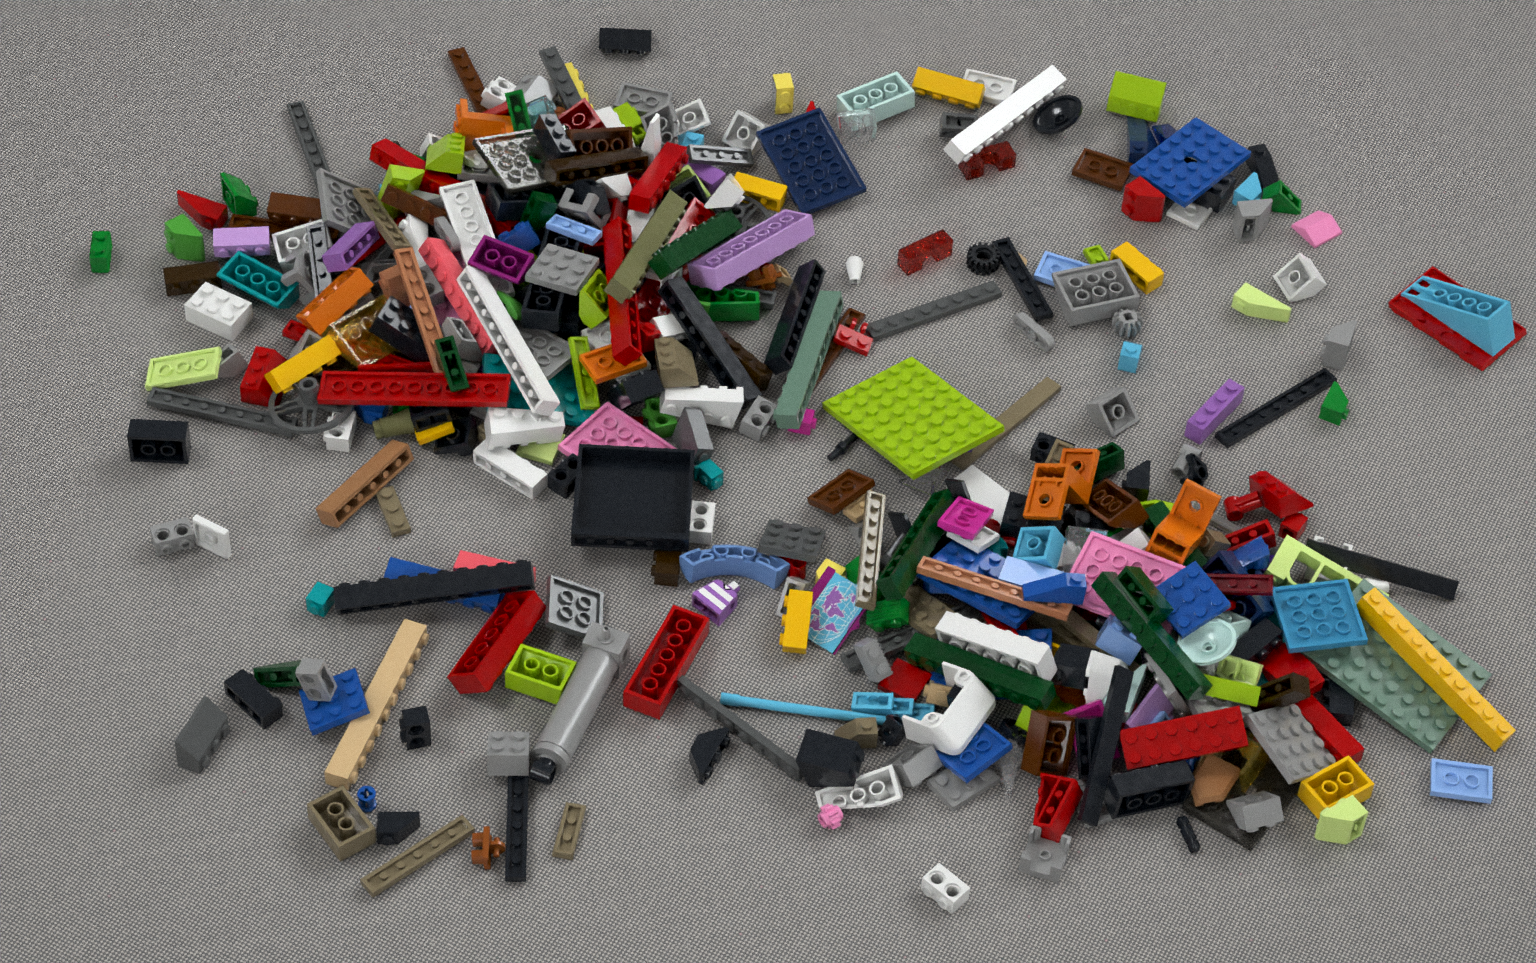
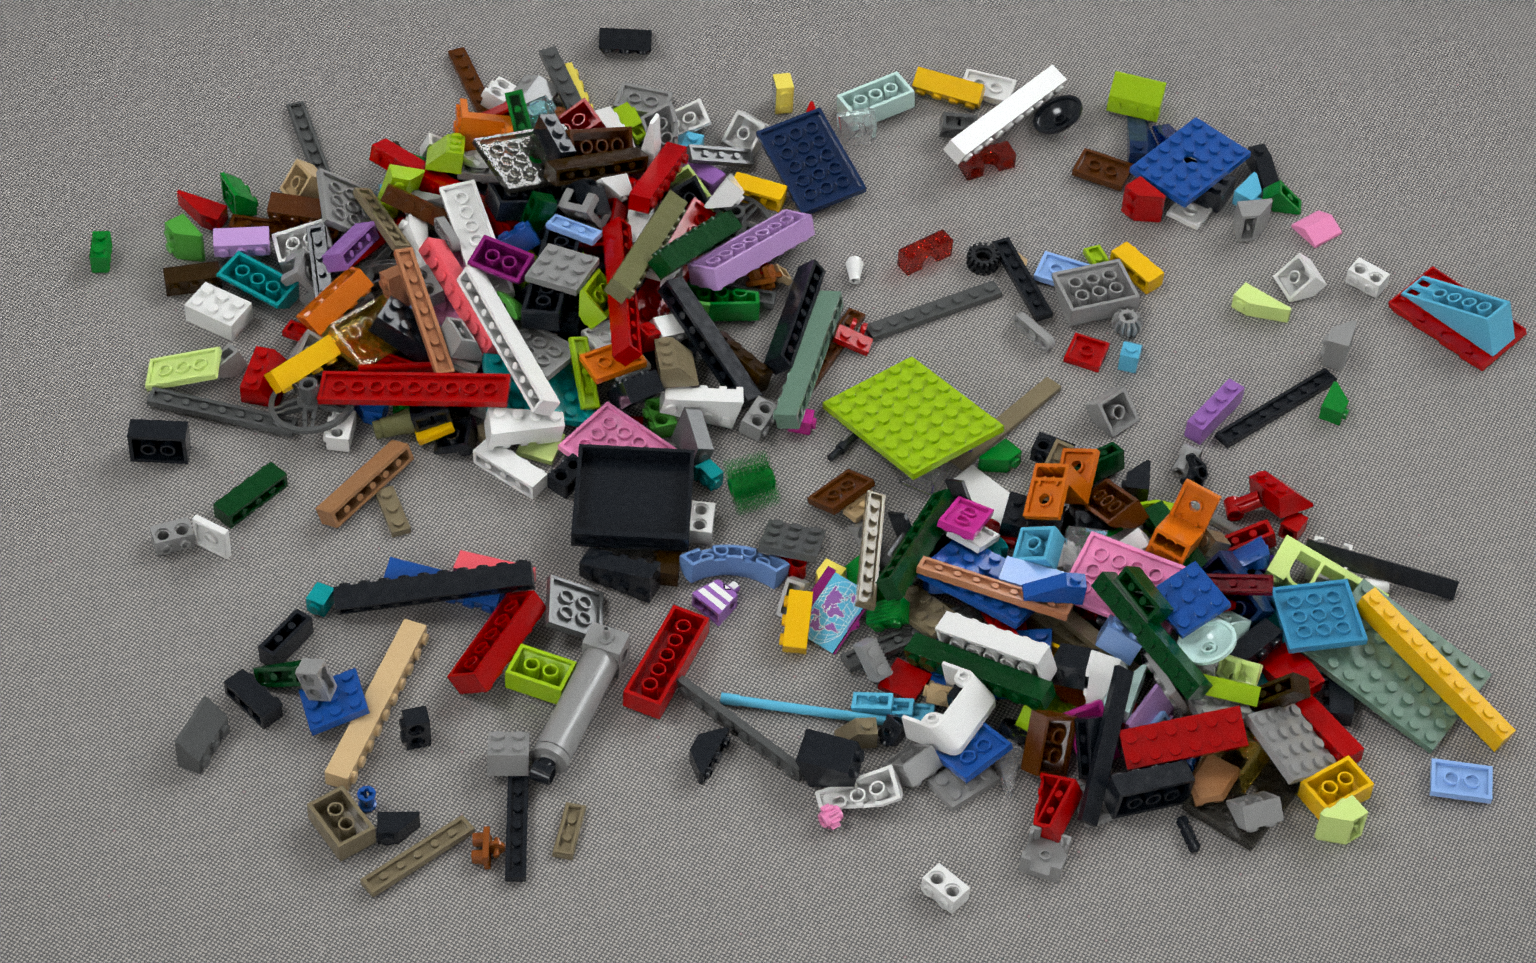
(250, 495): none -> dark green brick
(286, 638): none -> black brick
(301, 180): none -> tan slope
(451, 363): dark green slope -> none
(621, 573): none -> black wedge
(753, 481): none -> green piece
(1000, 458): none -> green slope
(1086, 352): none -> red tile
(1367, 277): none -> white brick

